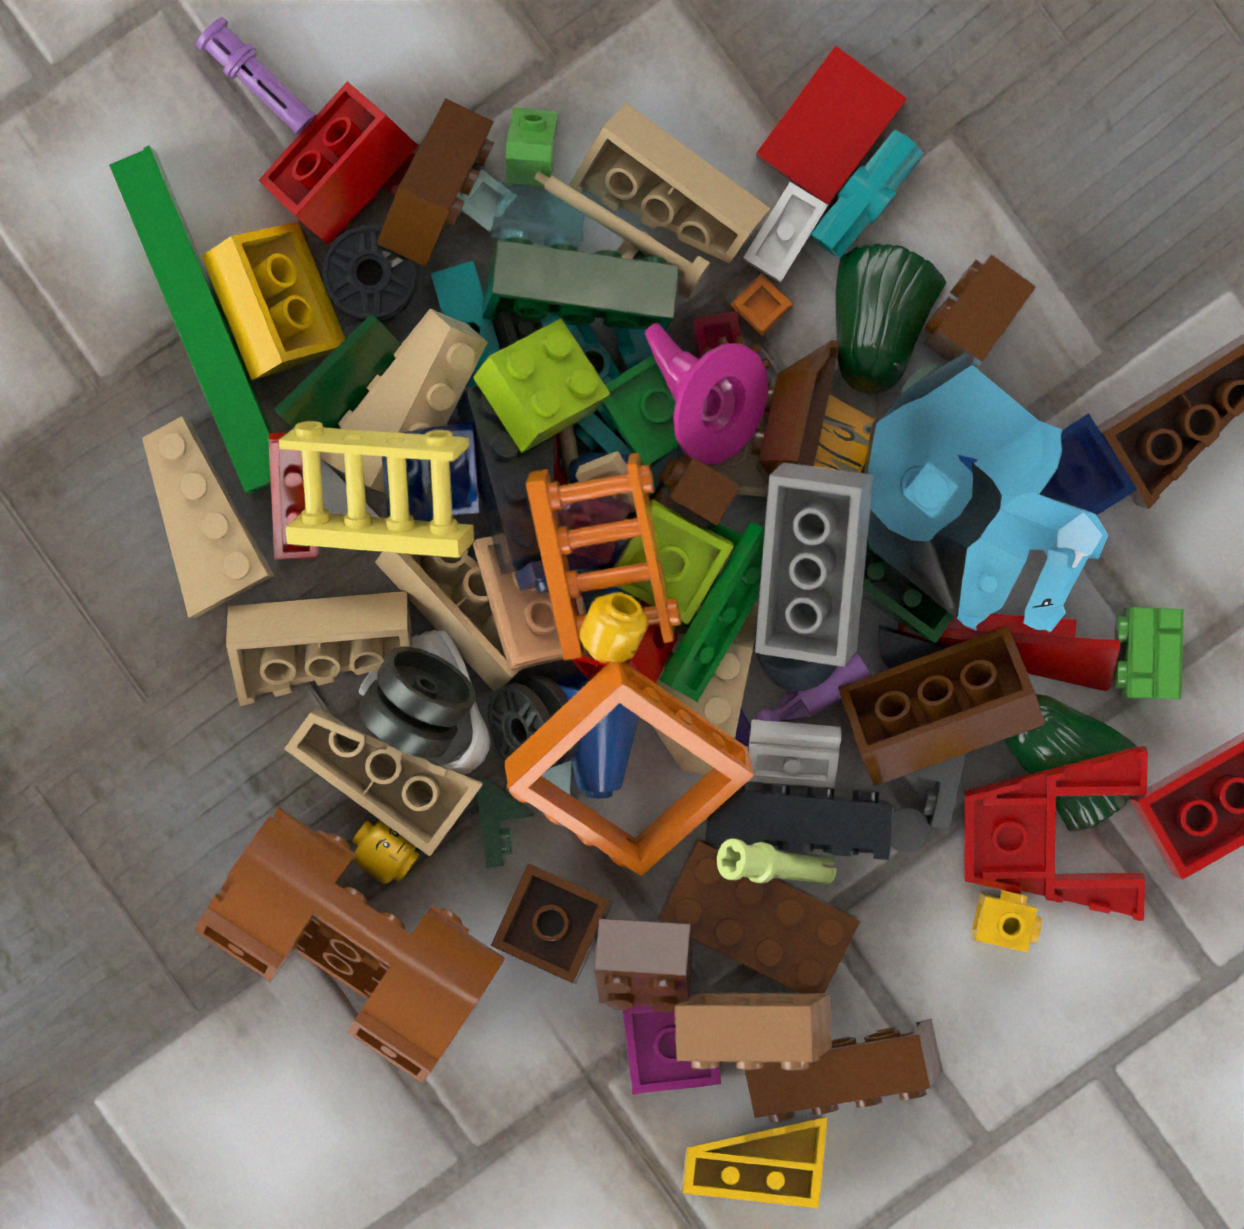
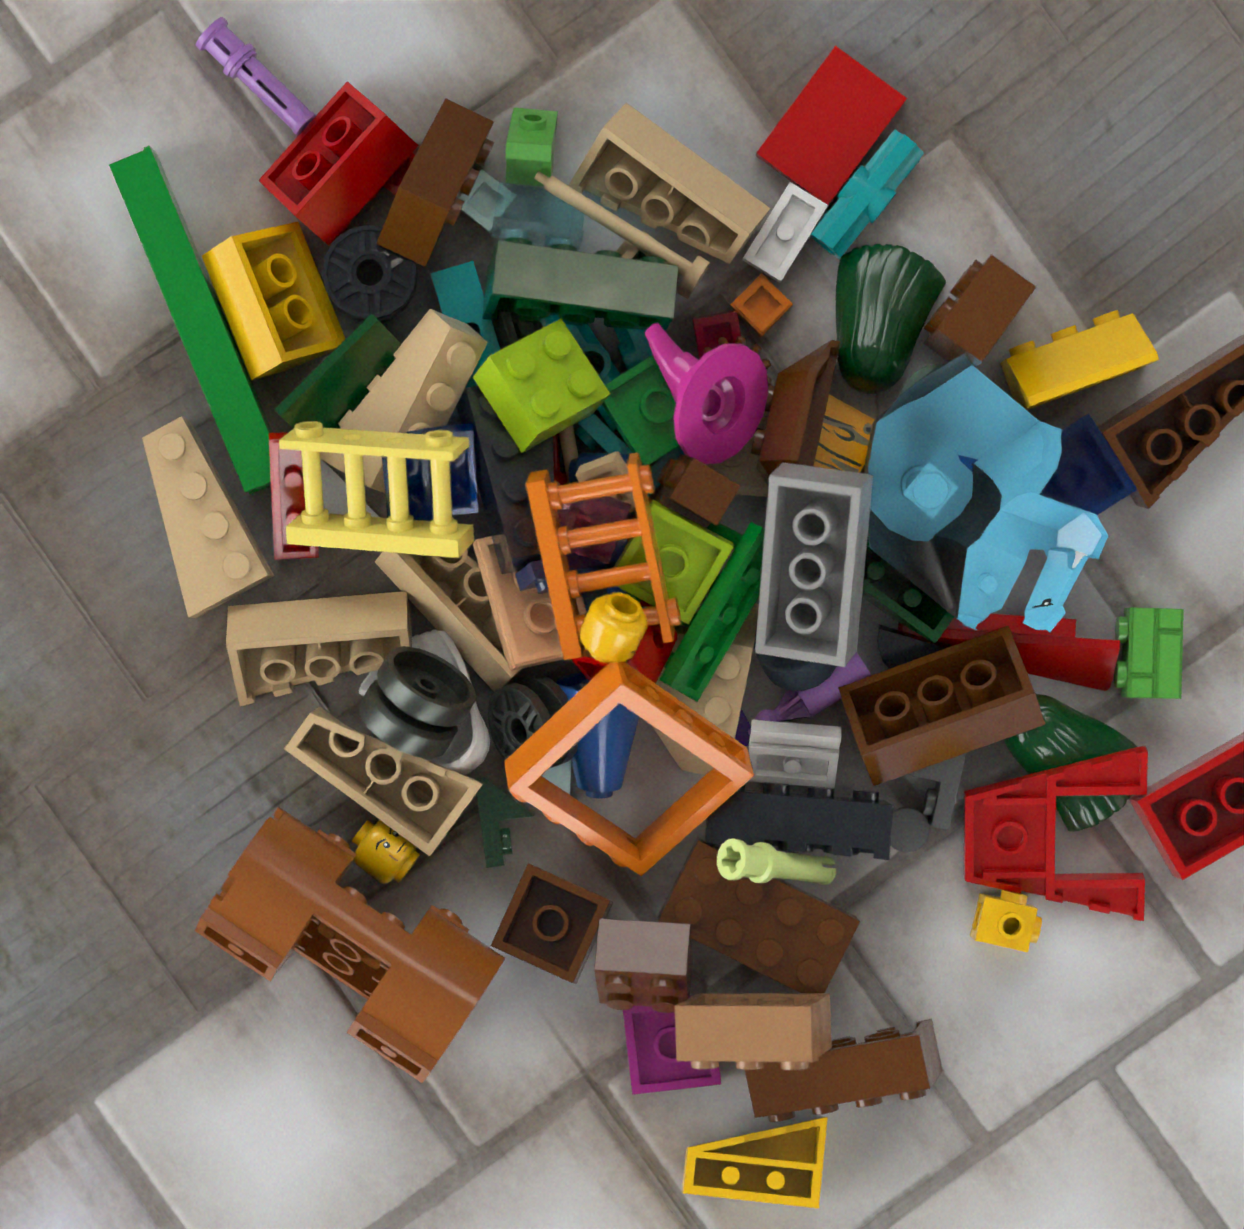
(1077, 359): none -> yellow slope

